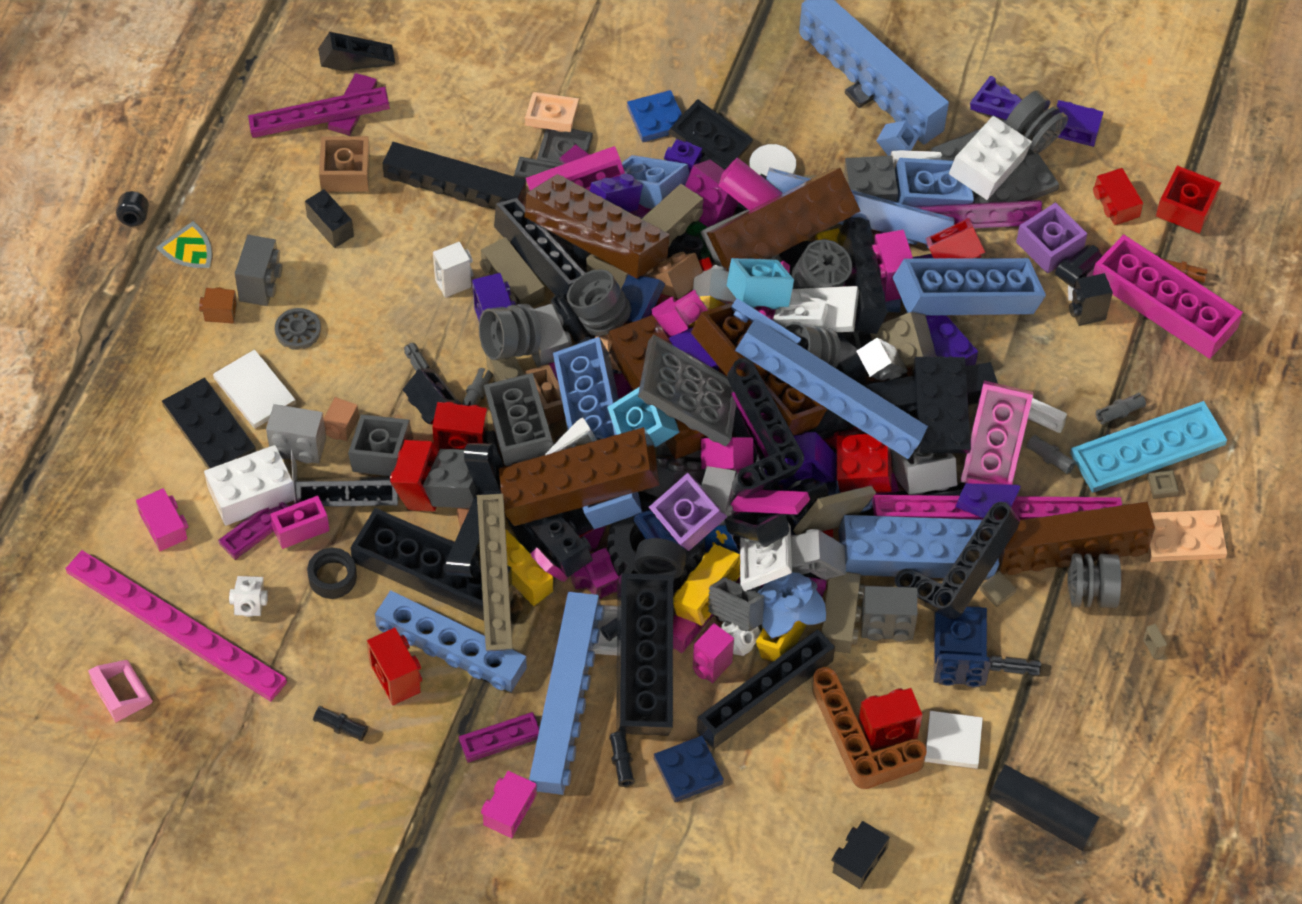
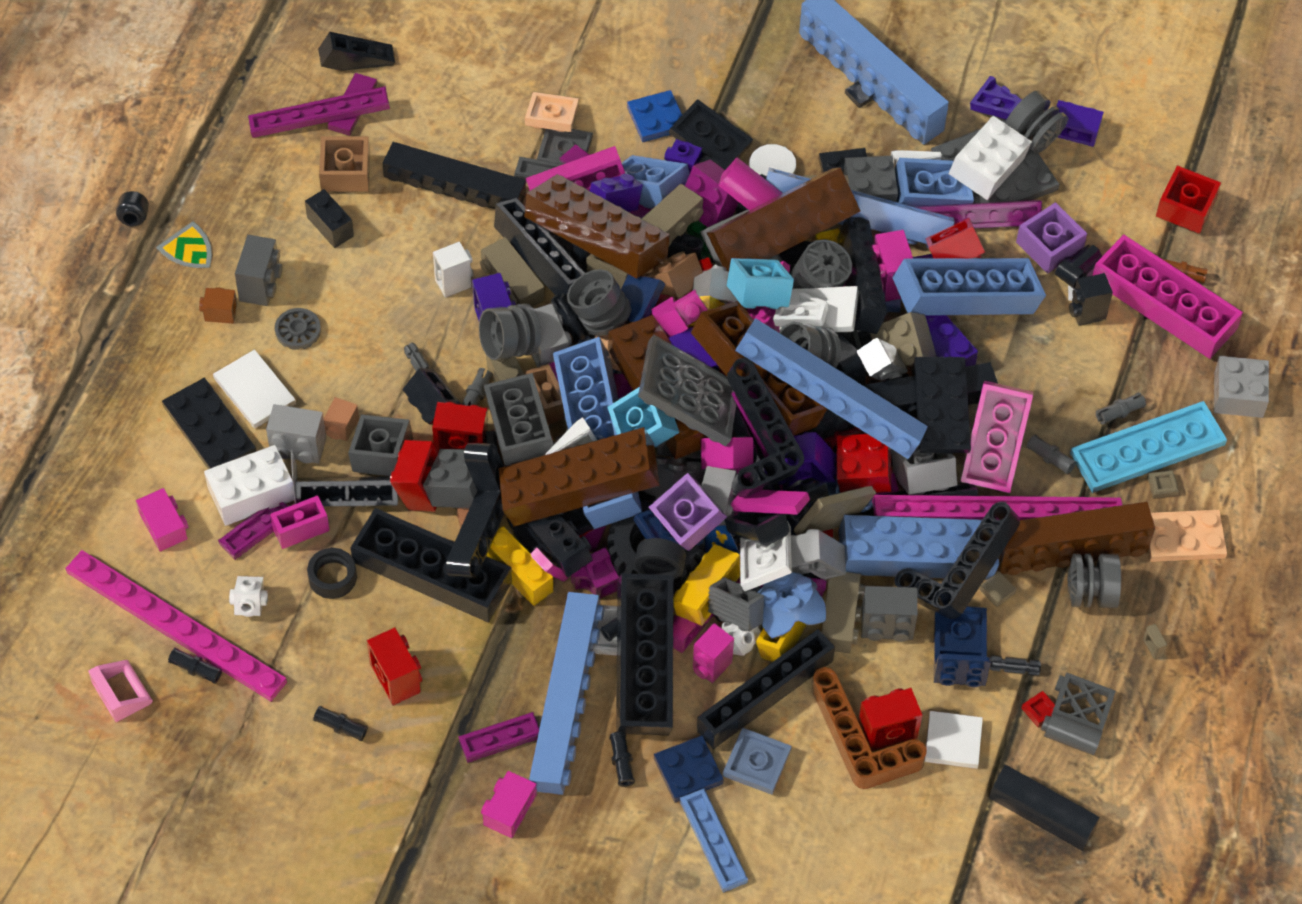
(195, 665): none -> black pin
(443, 629): medium blue brick -> none
(494, 572): dark tan plate -> none
(713, 840): none -> medium blue tile
(745, 313): medium blue plate -> none
(757, 761): none -> sand blue plate
(837, 158): none -> black plate
(860, 855): black brick -> none
(897, 137): medium blue brick -> none
(980, 497): dark purple wing -> none
(1038, 708): none -> red tile
(1047, 415): white tile -> none
(1074, 728): none -> dark grey piece
(1118, 196): red brick -> none
(1241, 386): none -> light grey brick

